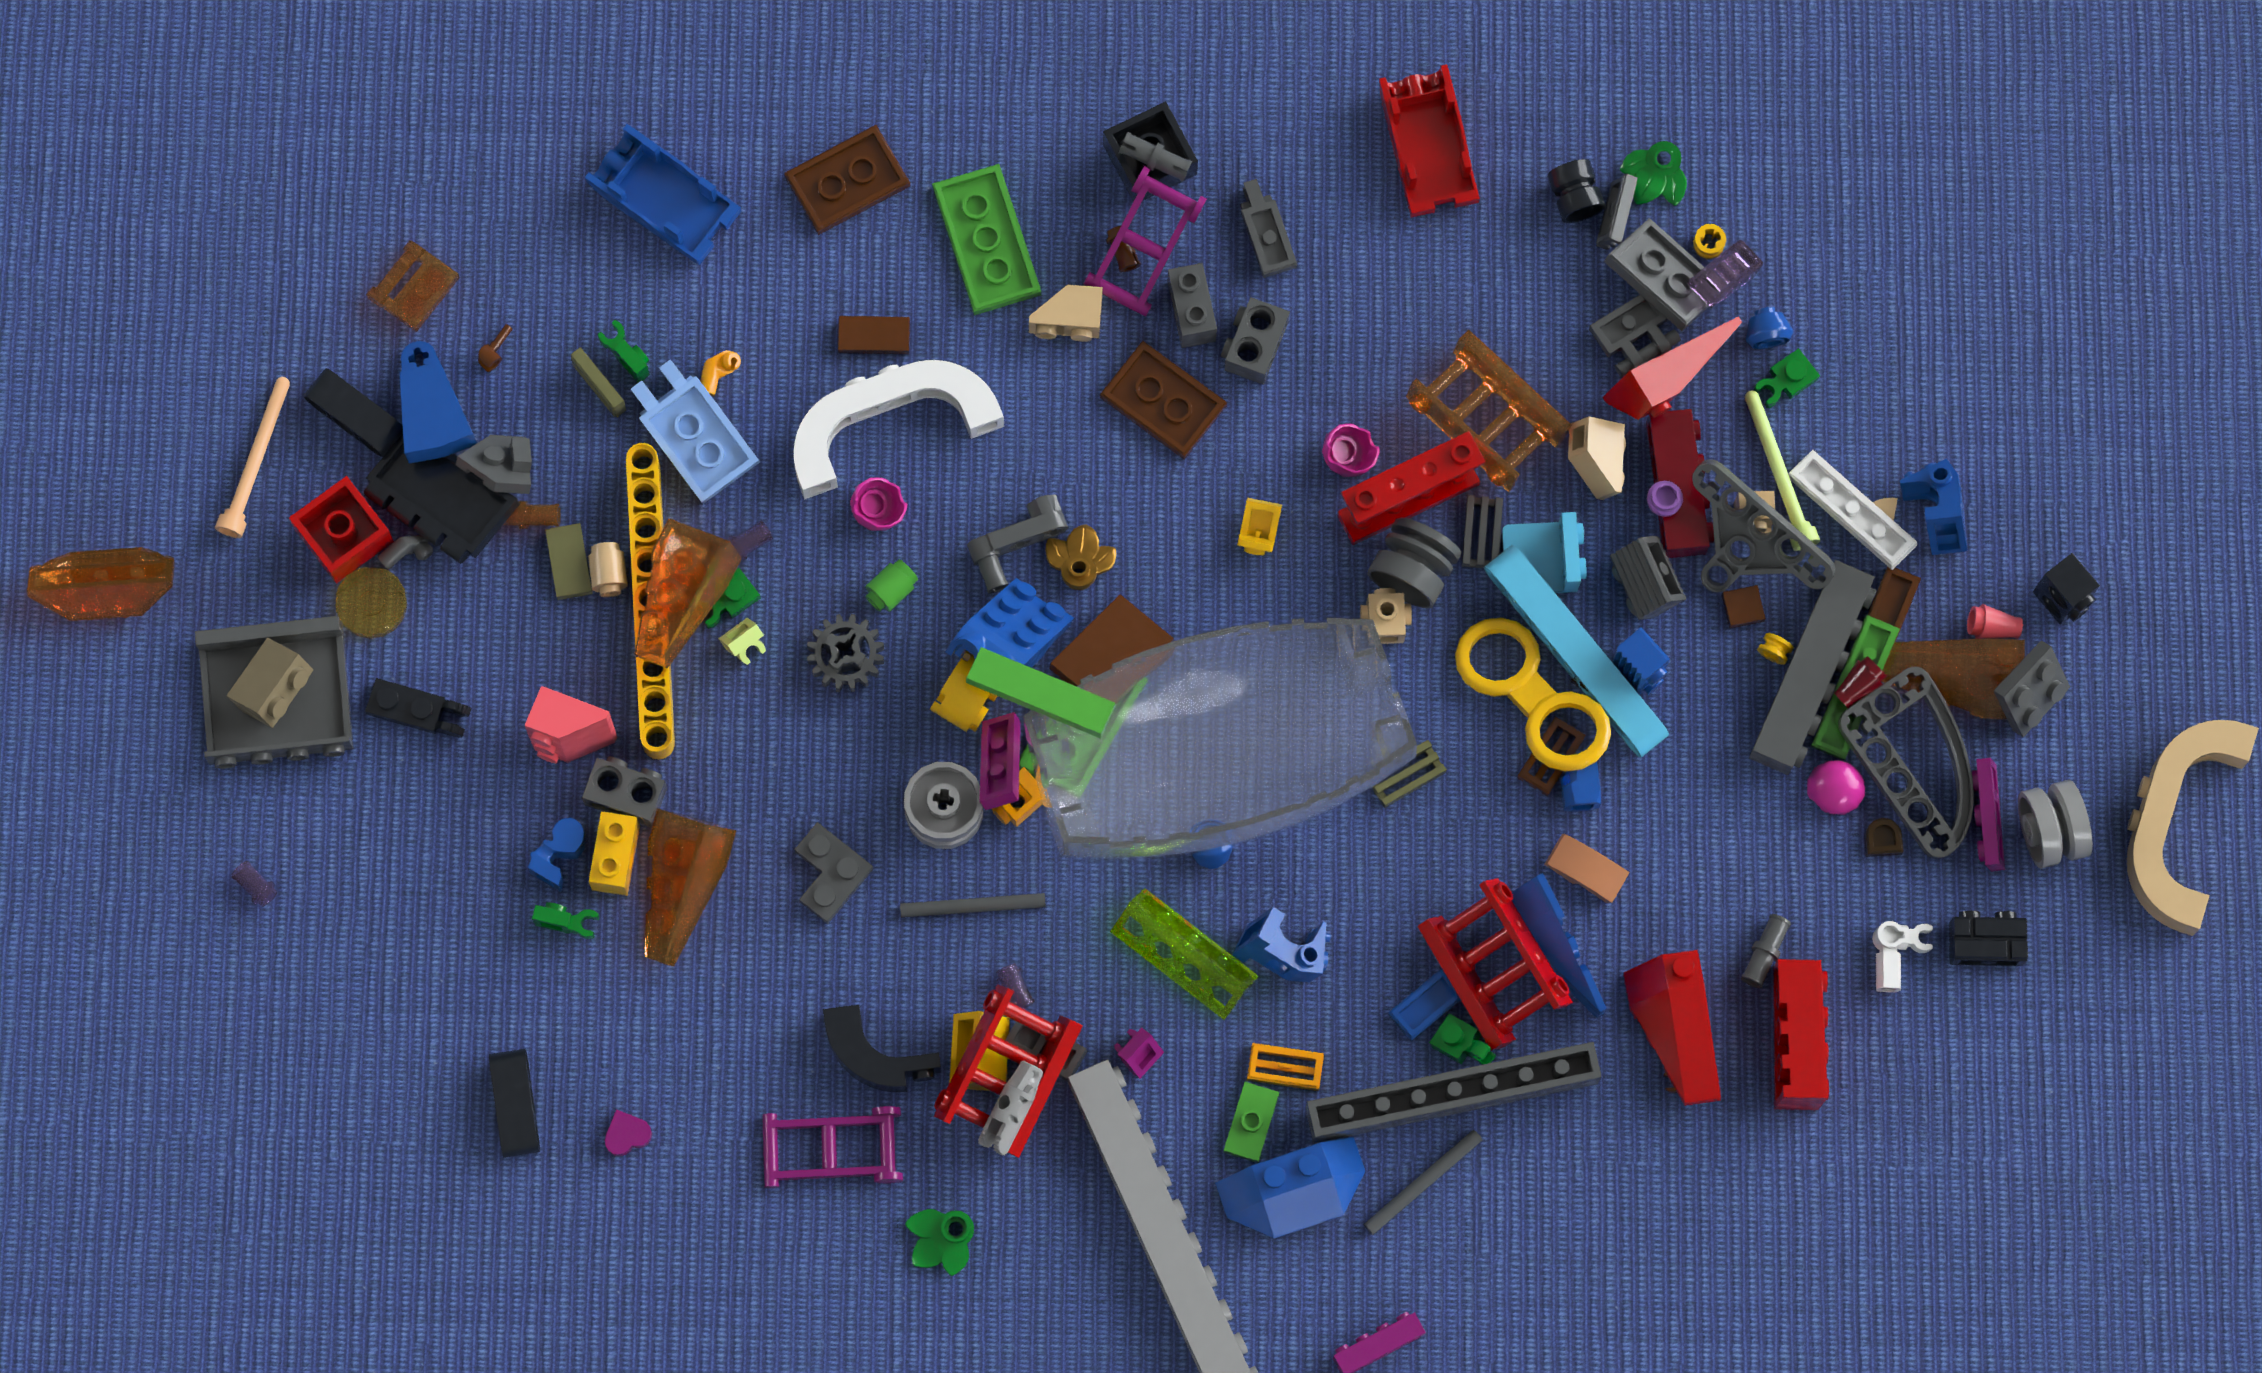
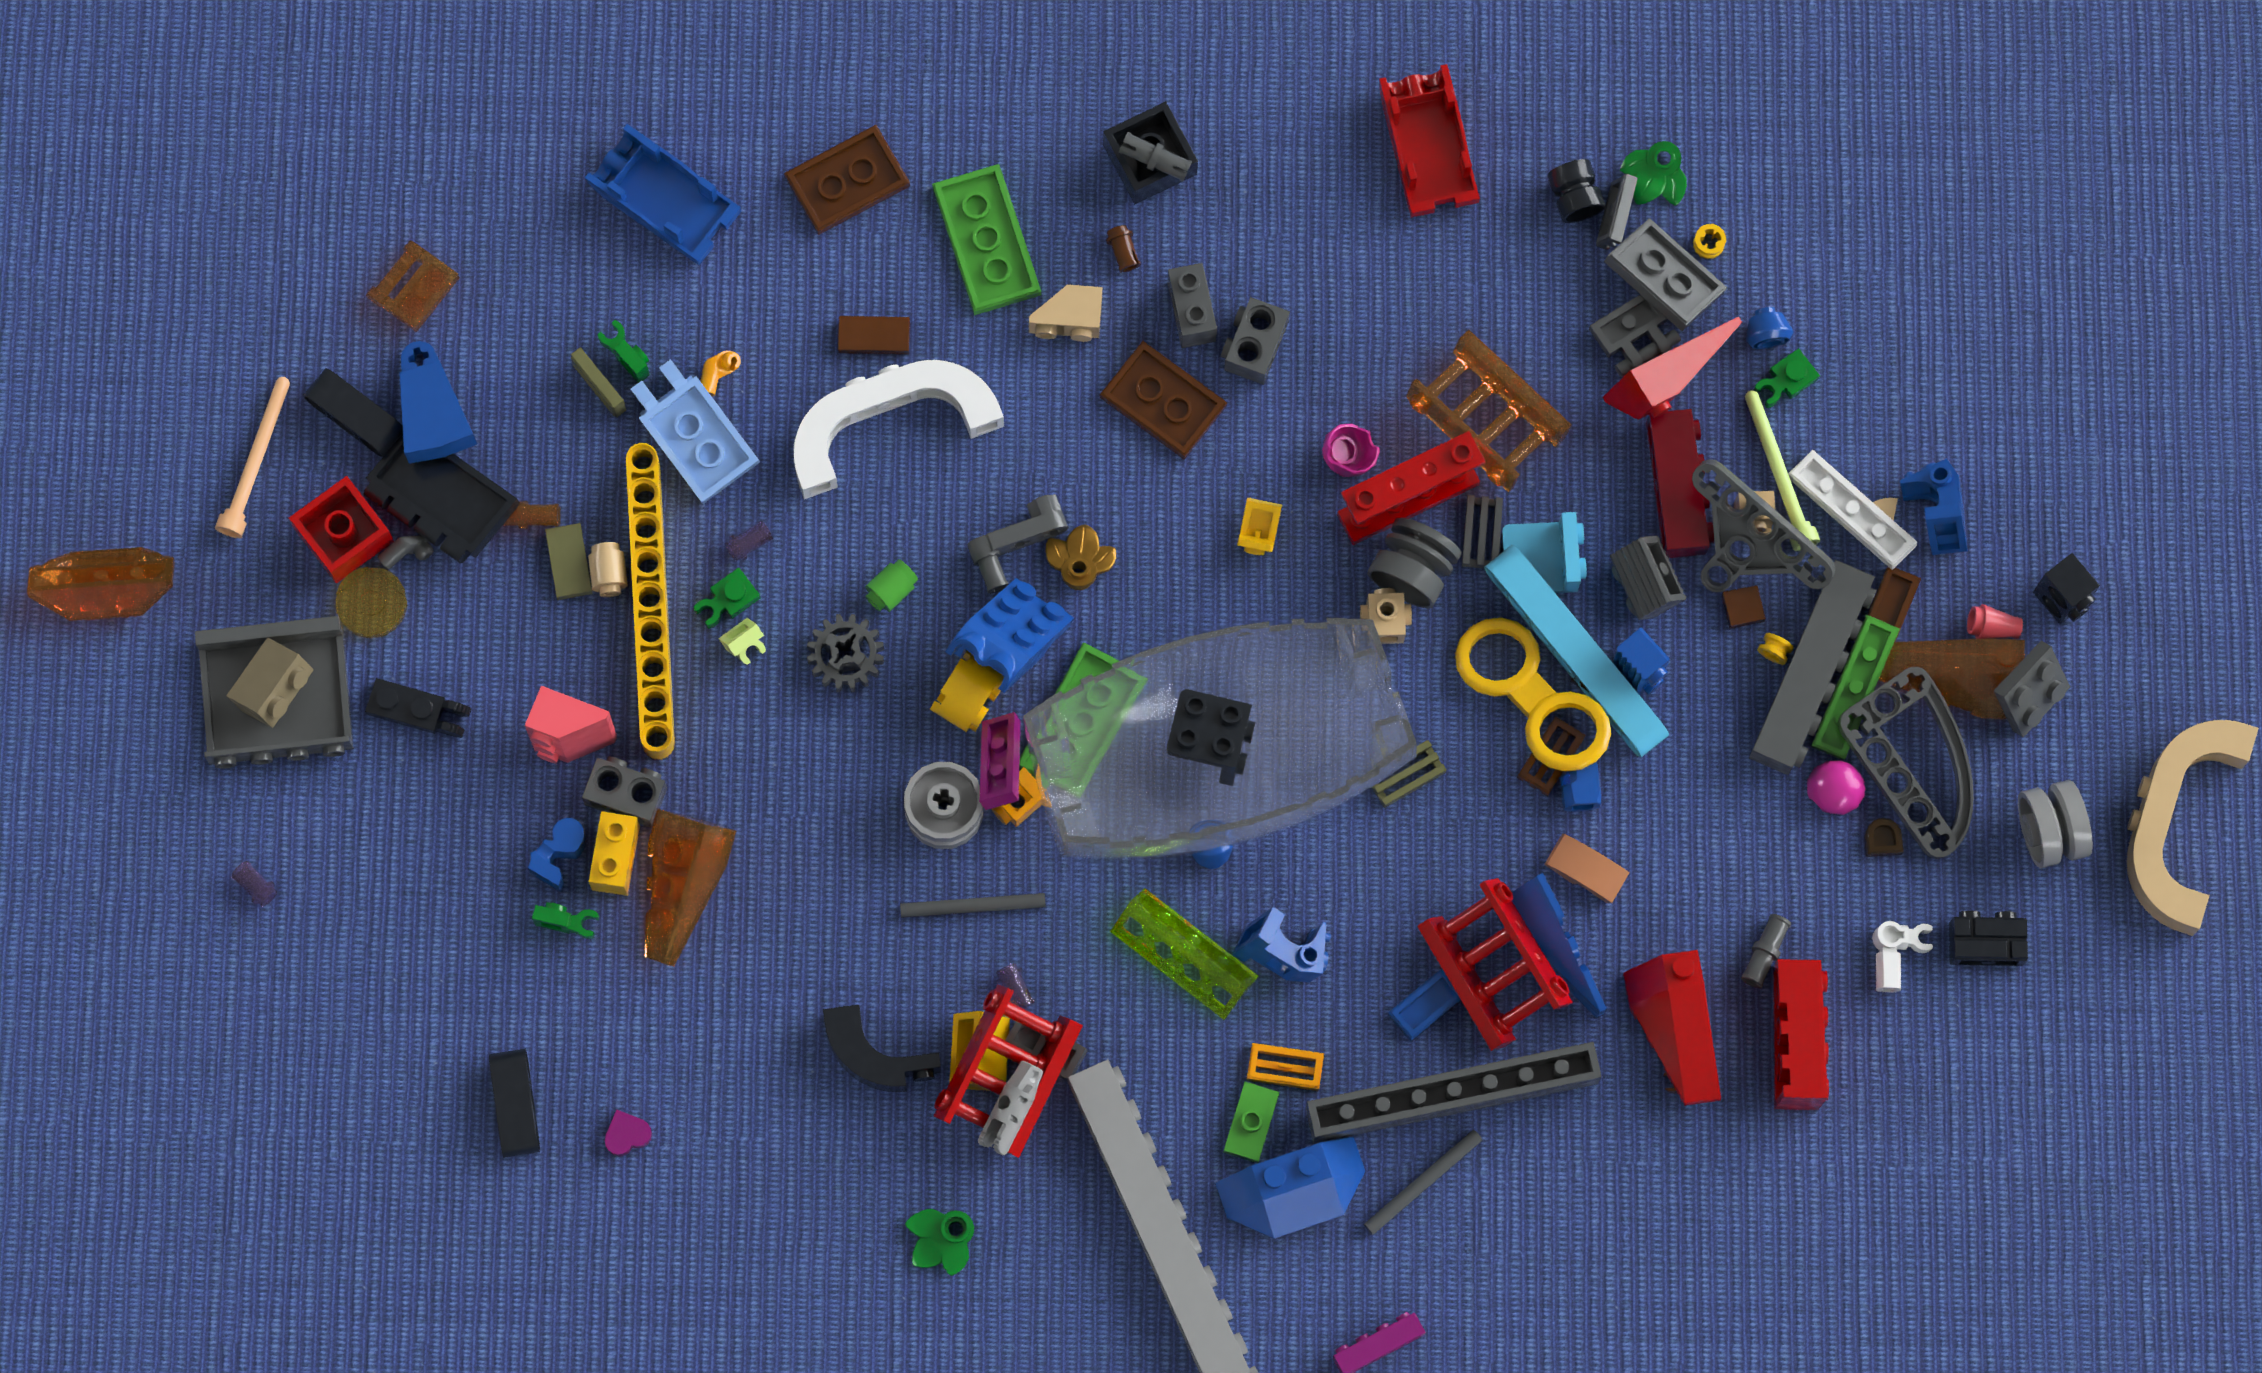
(488, 357): reddish brown hand -> none
(500, 462): dark grey plate -> none
(684, 585): clear orange wedge -> none
(840, 872): dark grey plate -> none
(877, 504): dark pink hair -> none
(882, 1174): magenta piece -> none
(1040, 692): bright green tile -> none
(1111, 637): reddish brown tile -> none
(1139, 1052): magenta tile -> none
(1141, 187): magenta piece -> none
(1211, 732): none -> black bracket
(1266, 231): dark grey hinge -> none
(1459, 1040): green plate -> none
(1597, 454): tan slope -> none
(1664, 498): medium lavender plate -> none
(1740, 260): clear purple slope -> none
(1860, 682): dark red cone -> none
(1988, 814): magenta plate -> none

